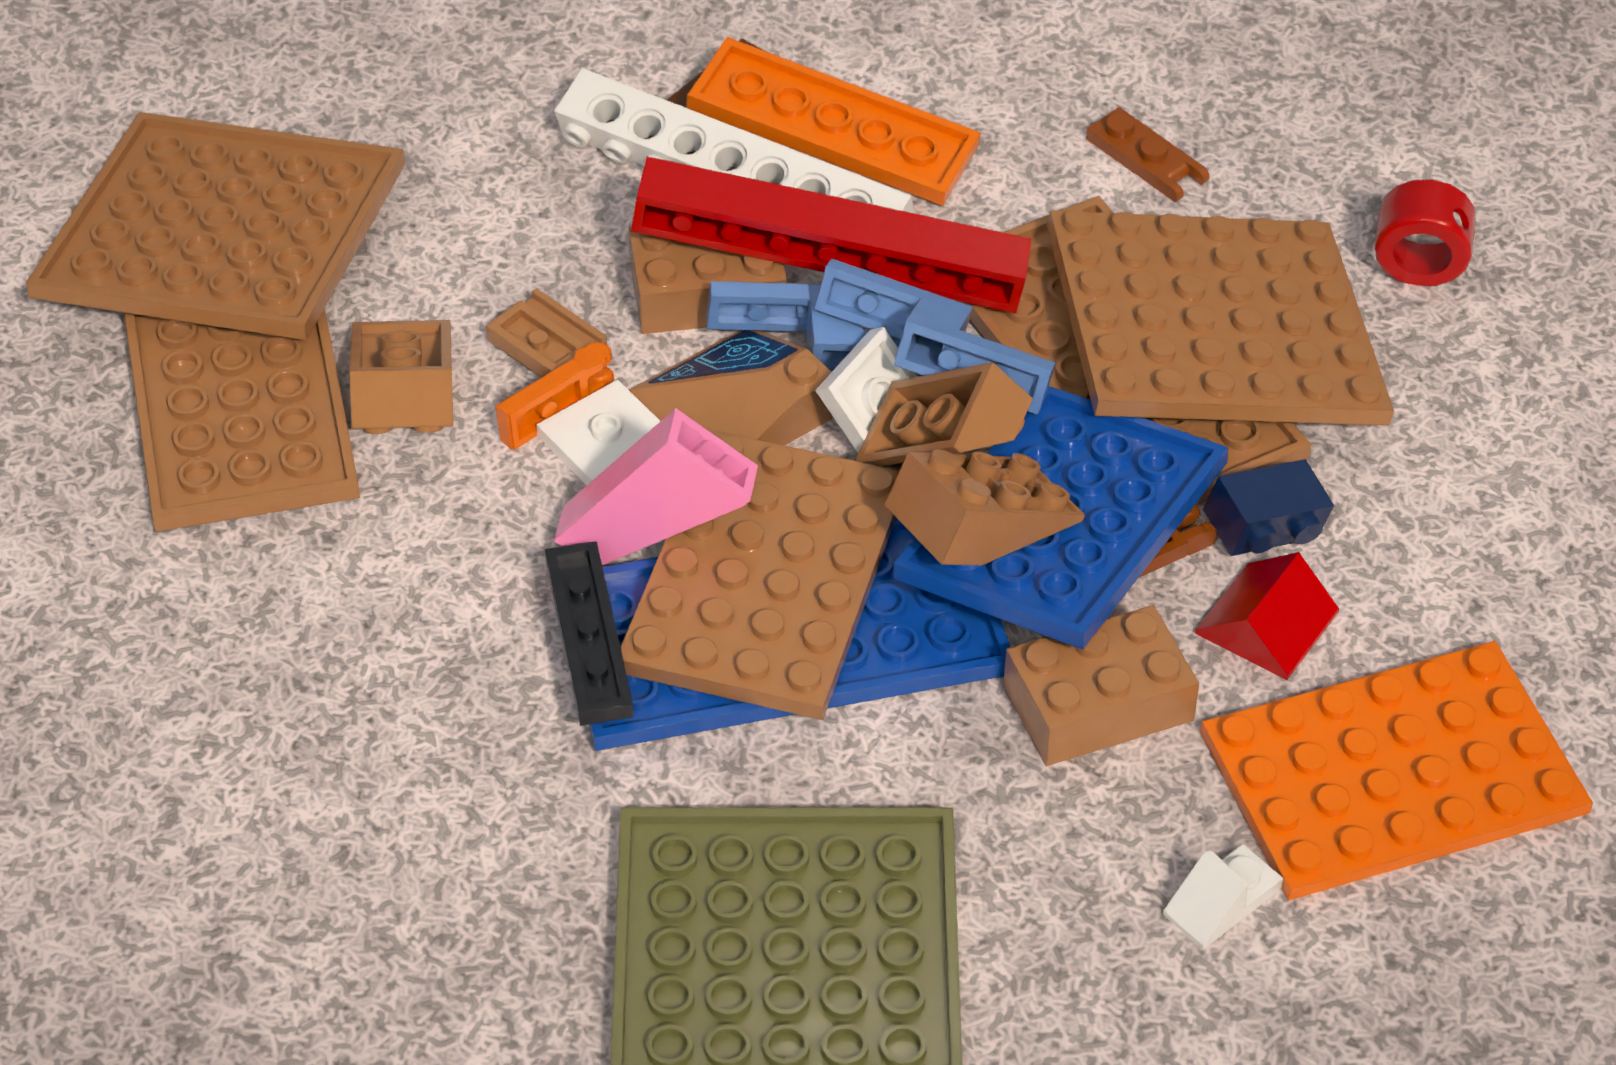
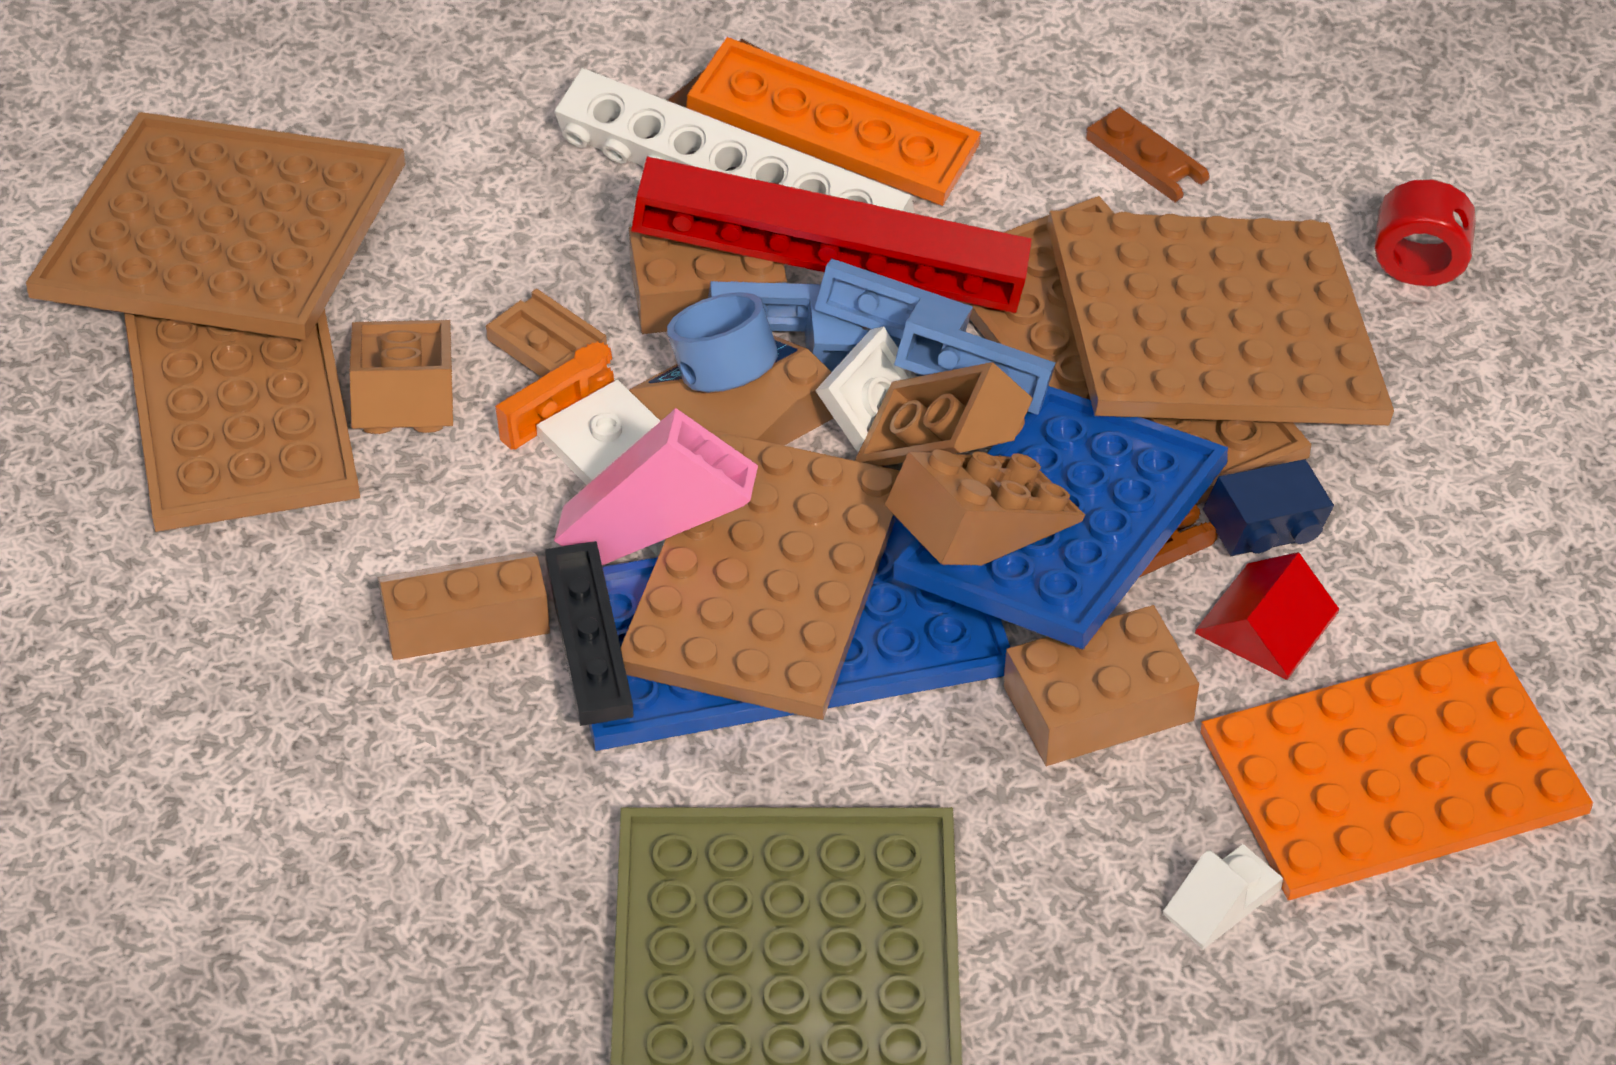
(464, 605): none -> medium nougat slope
(722, 342): none -> medium blue piece

